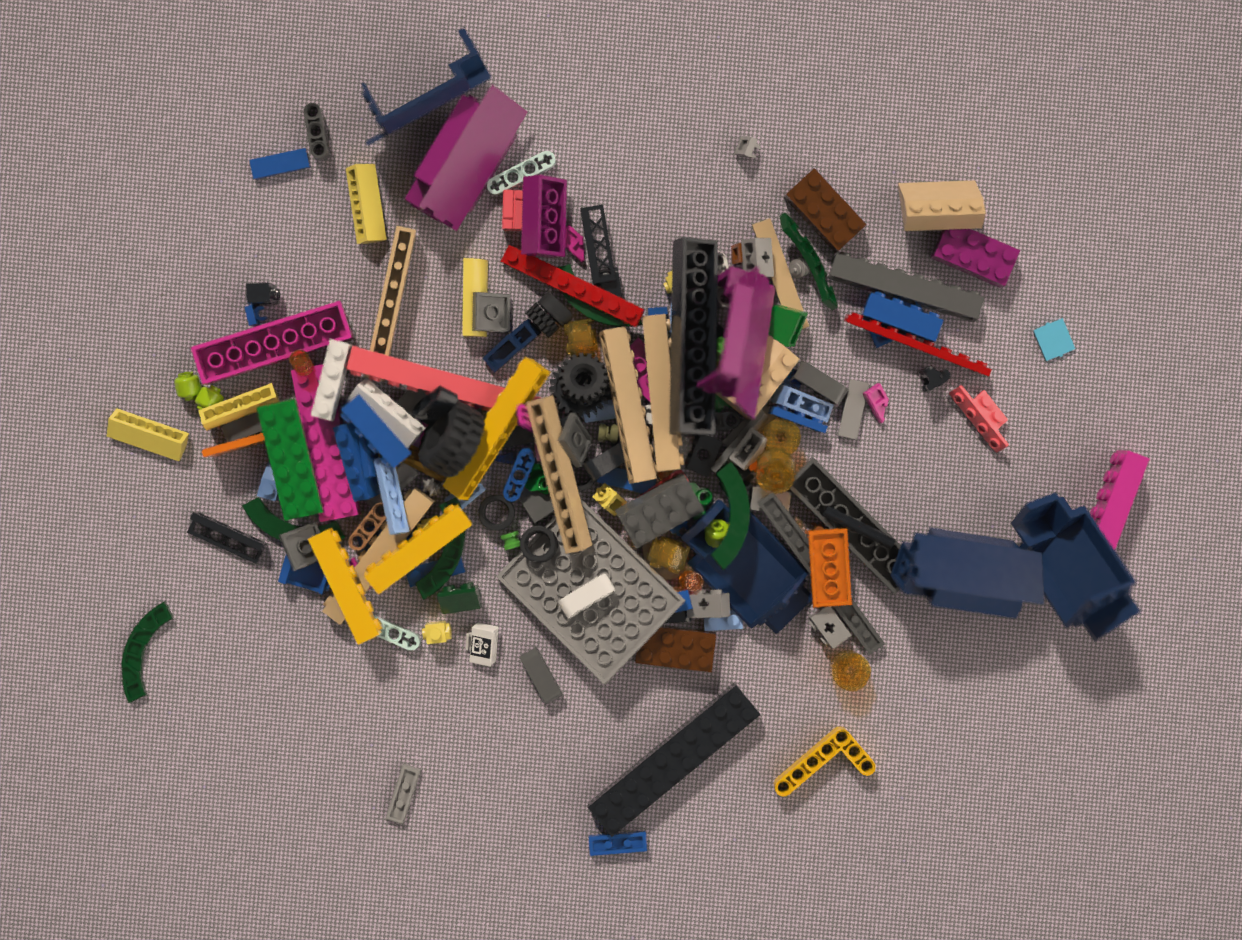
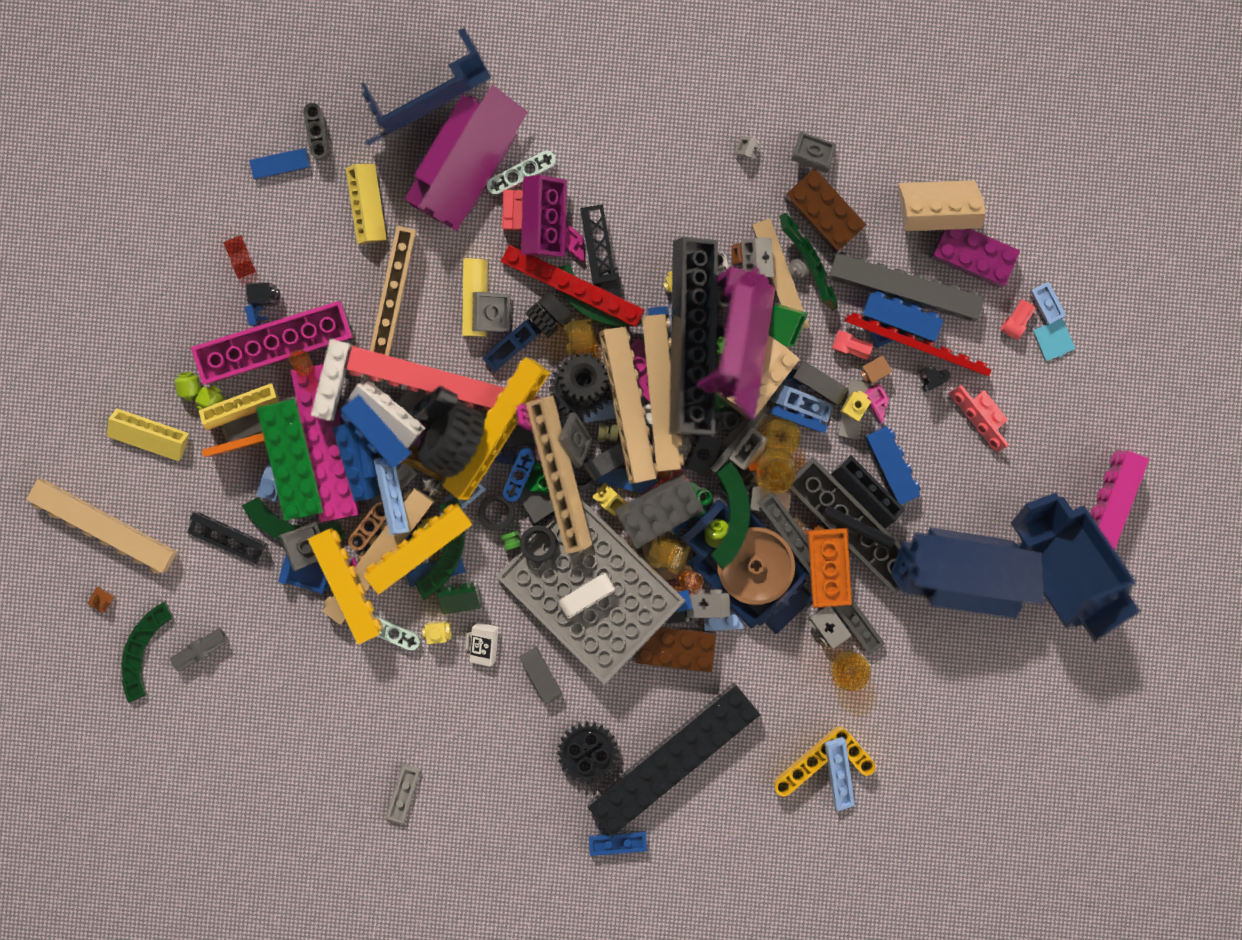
(101, 525): none -> tan brick
(101, 599): none -> dark orange tile
(199, 649): none -> dark grey piece
(240, 256): none -> clear red slope
(578, 737): none -> black gear
(760, 569): none -> medium nougat dish
(813, 152): none -> dark grey tile
(839, 773): none -> light blue plate
(847, 343): none -> coral piece
(856, 405): none -> light yellow brick
(867, 492): none -> black brick
(875, 370): none -> medium nougat brick
(892, 466): none -> blue brick
(1015, 324): none -> coral piece
(1048, 303): none -> light blue plate

